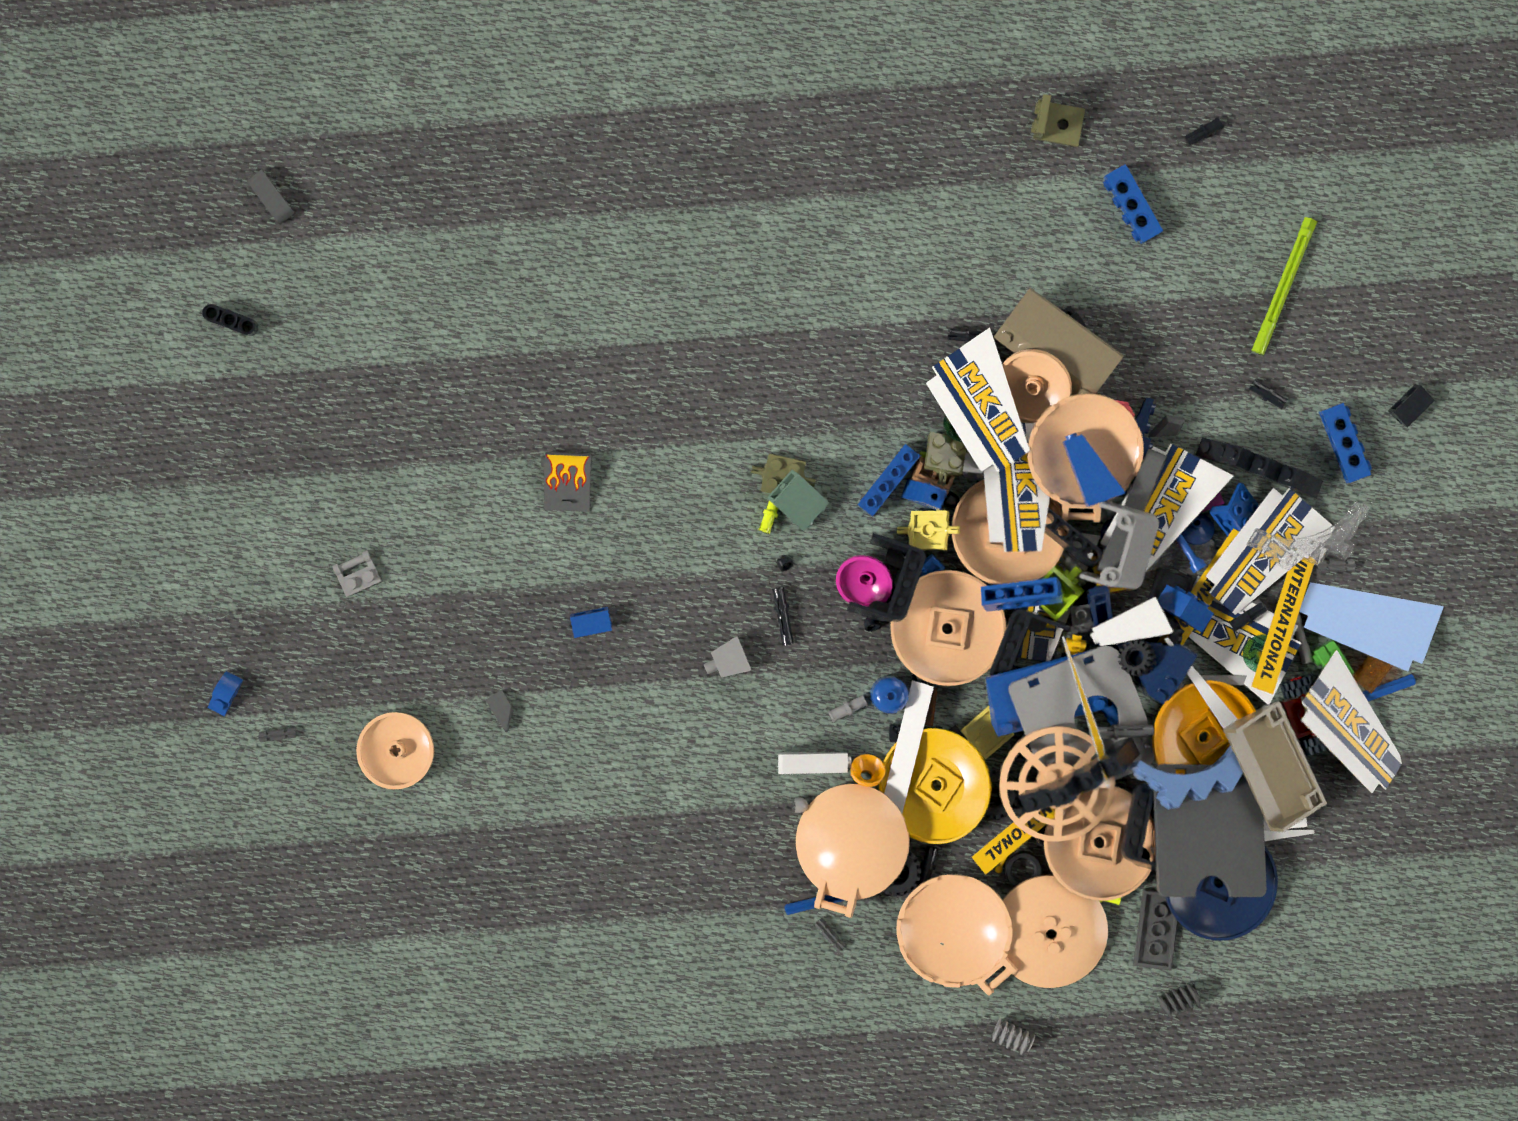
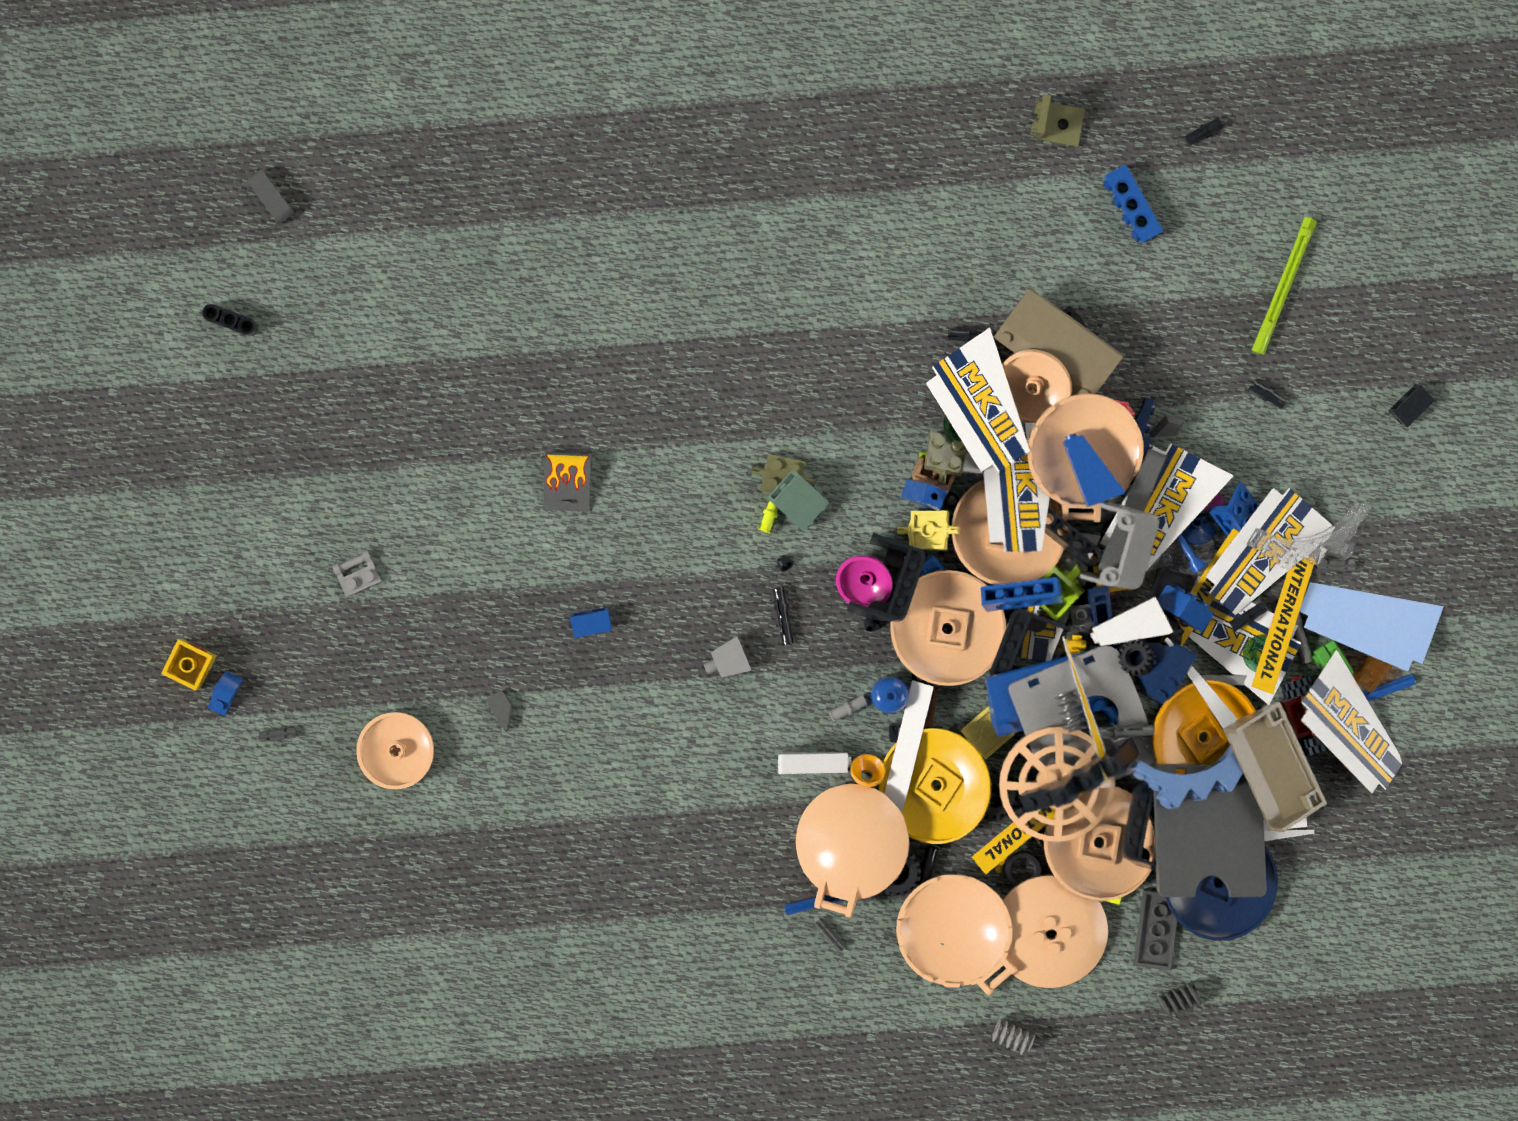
(189, 664): none -> yellow brick
(800, 805): light grey hinge -> none
(888, 480): blue brick -> none
(1070, 711): none -> dark grey piece
(1260, 466): black arch -> none
(1336, 436): blue brick -> none

